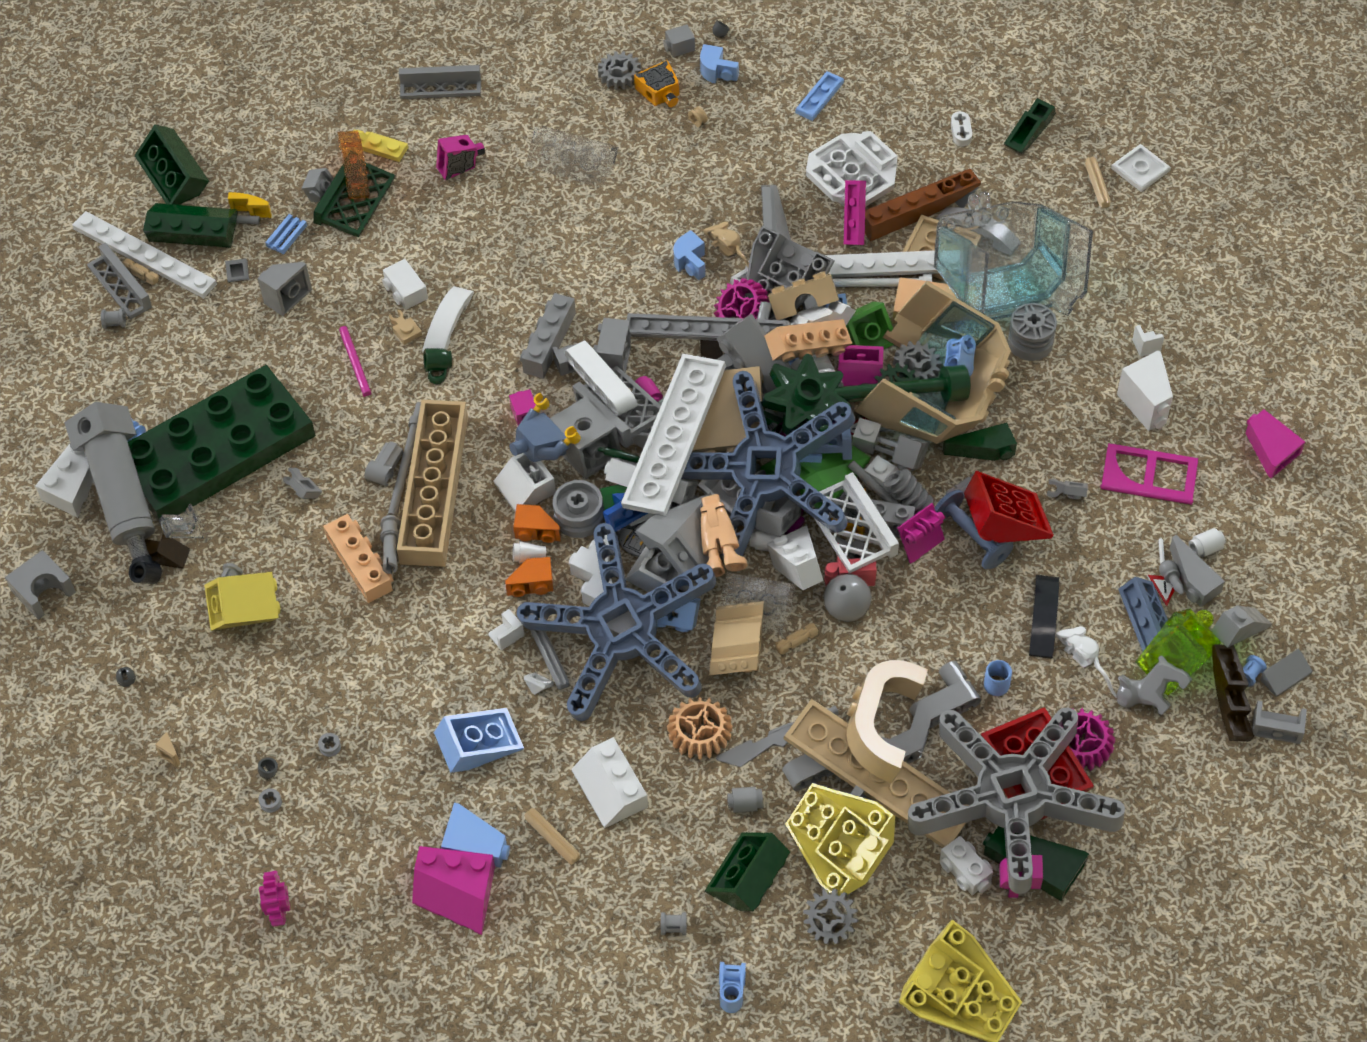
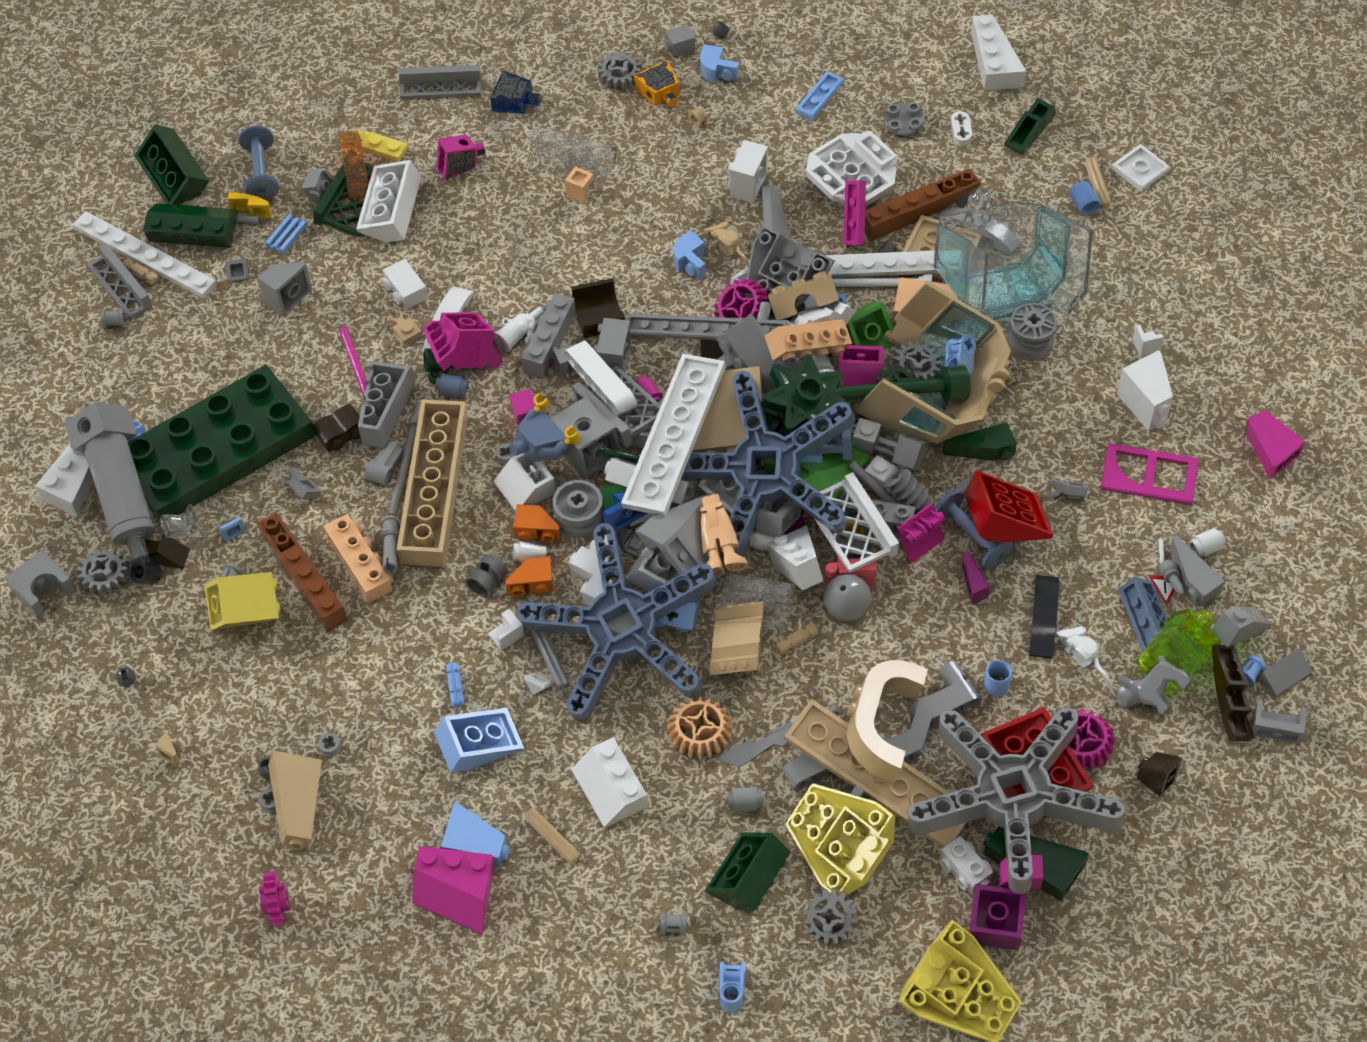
(99, 571): none -> light grey gear
(232, 529): none -> light blue slope
(256, 140): none -> sand blue hose
(295, 796): none -> tan slope
(303, 572): none -> dark orange slope
(338, 428): none -> dark brown brick
(384, 401): none -> light grey wedge
(389, 201): none -> white slope
(451, 386): none -> sand blue brick
(455, 684): none -> light blue axle
(462, 341): none -> dark pink slope
(486, 575): none -> flat silver wheel
(503, 448): none -> light grey bush
(513, 94): none -> torso
(515, 329): none -> white piece
(577, 183): none -> light nougat panel
(594, 303): none -> dark brown panel
(748, 171): none -> white brick
(887, 247): none -> dark grey hinge
(904, 118): none -> light grey dish
(976, 583): none -> magenta slope
(995, 56): none -> white wedge
(997, 916): none -> magenta brick
(1084, 195): none -> light blue piece
(1159, 771): none -> dark brown slope

